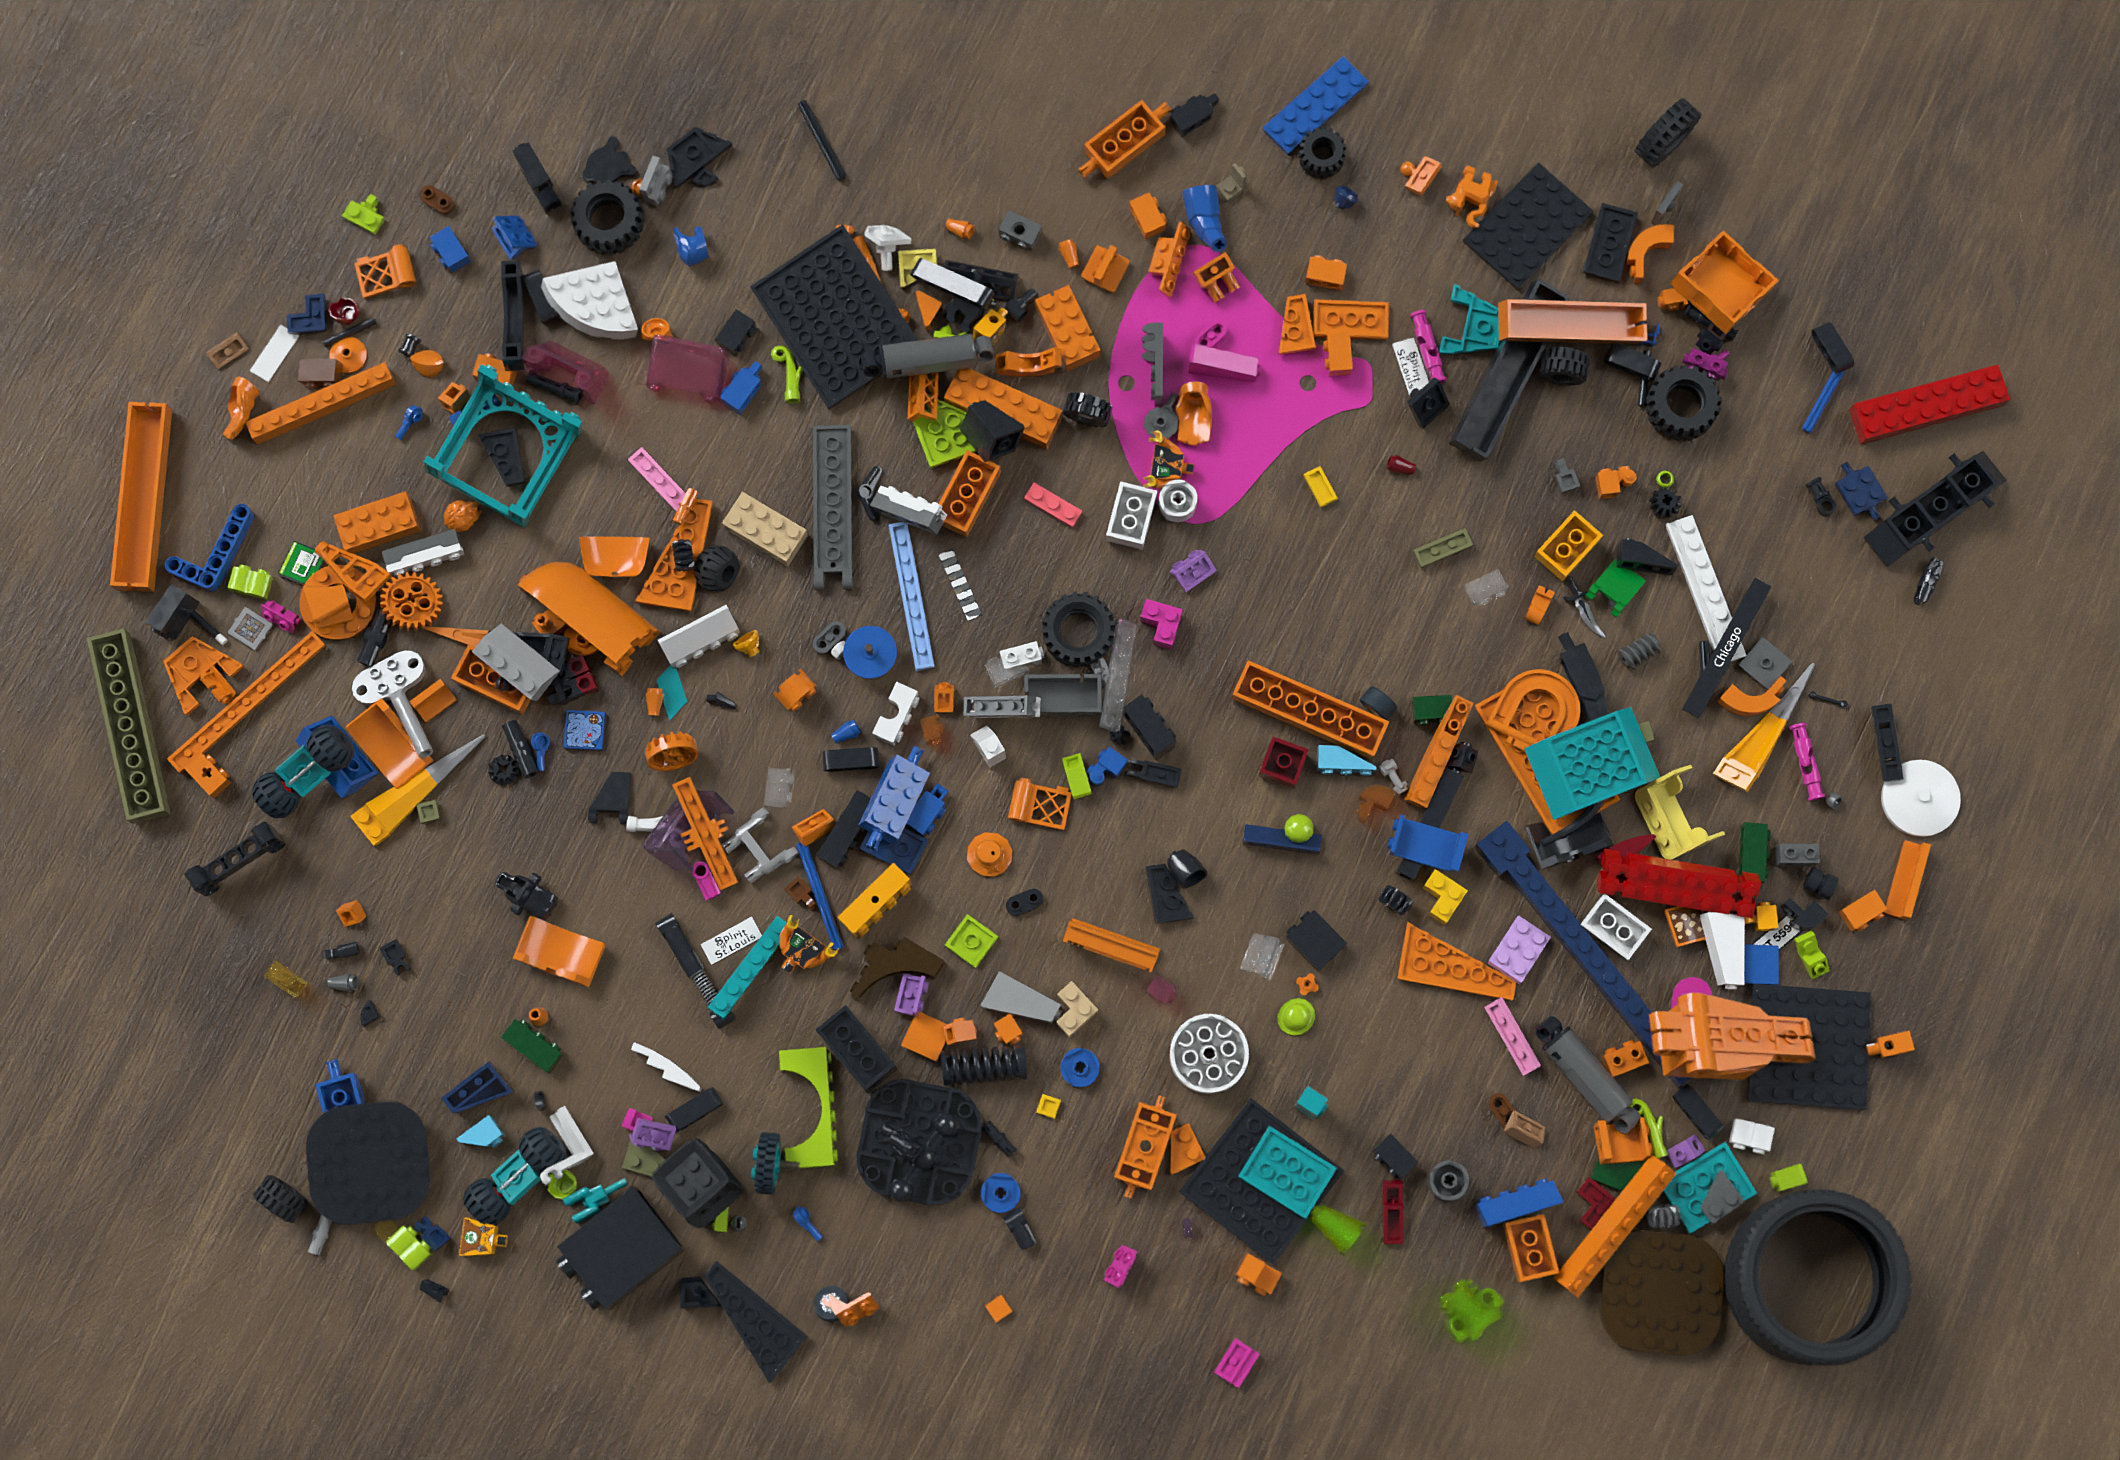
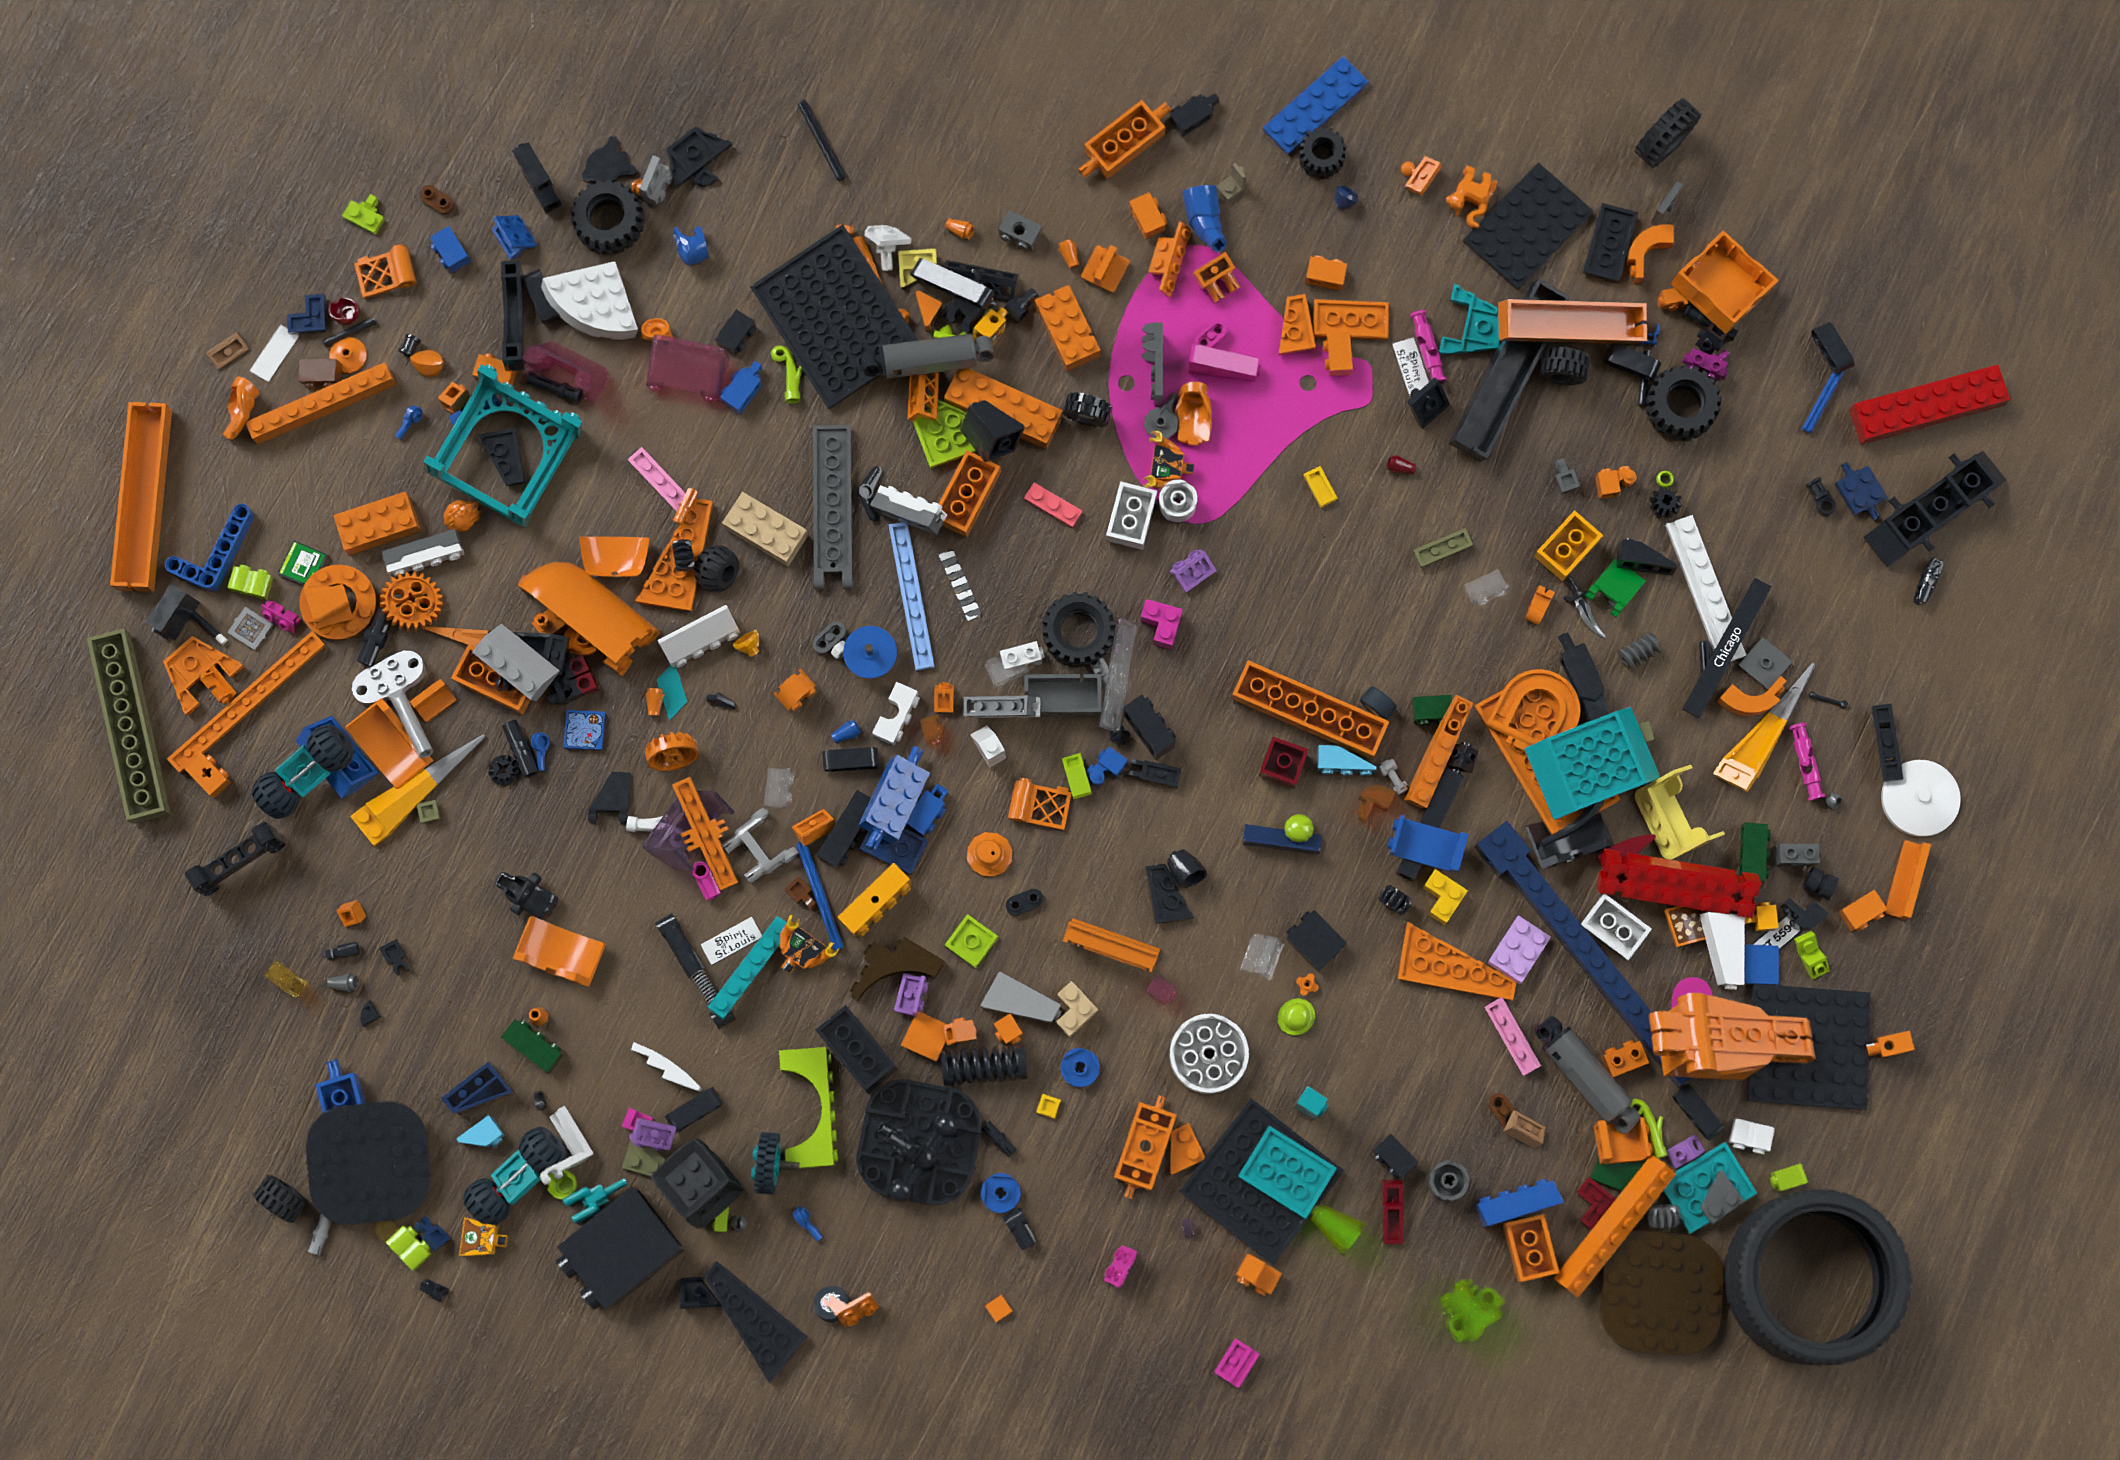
(367, 584): orange plate -> none
(1028, 365): orange arch -> none

